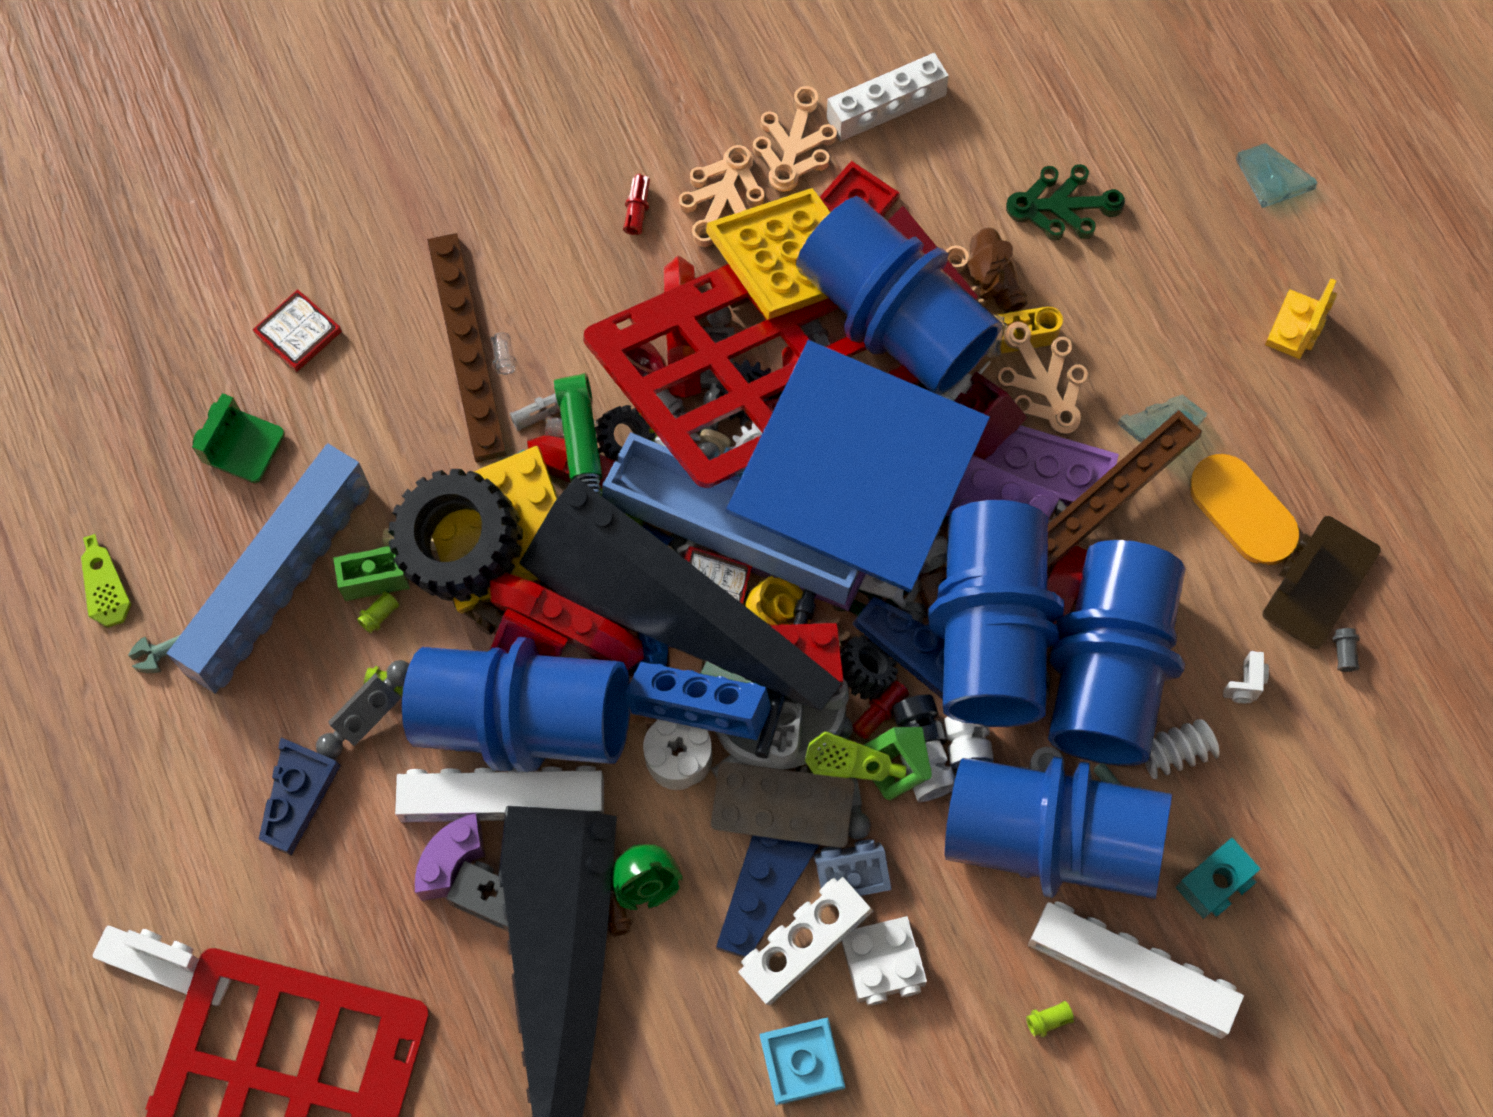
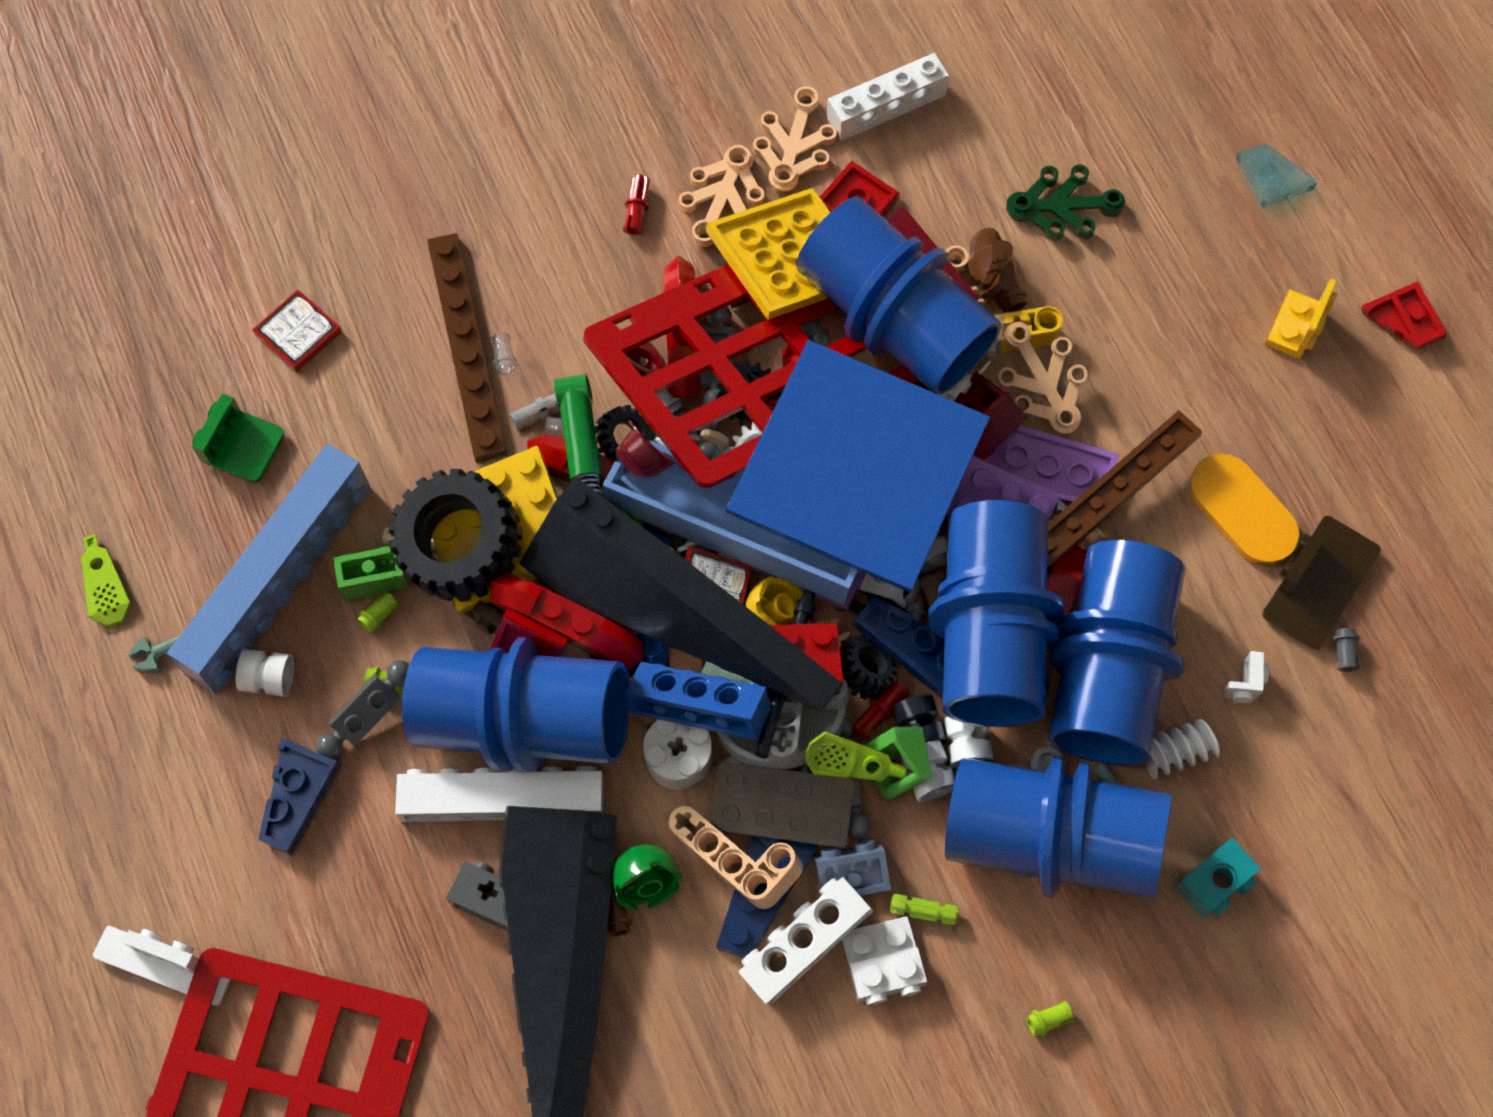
(260, 672): none -> white wheel
(445, 856): medium lavender brick -> none
(641, 456): none -> dark red piece
(728, 853): none -> light nougat beam
(802, 1061): medium azure plate -> none
(924, 909): none -> lime axle
(1136, 970): white brick -> none
(1147, 421): clear light blue wing -> none
(1407, 316): none -> red wing

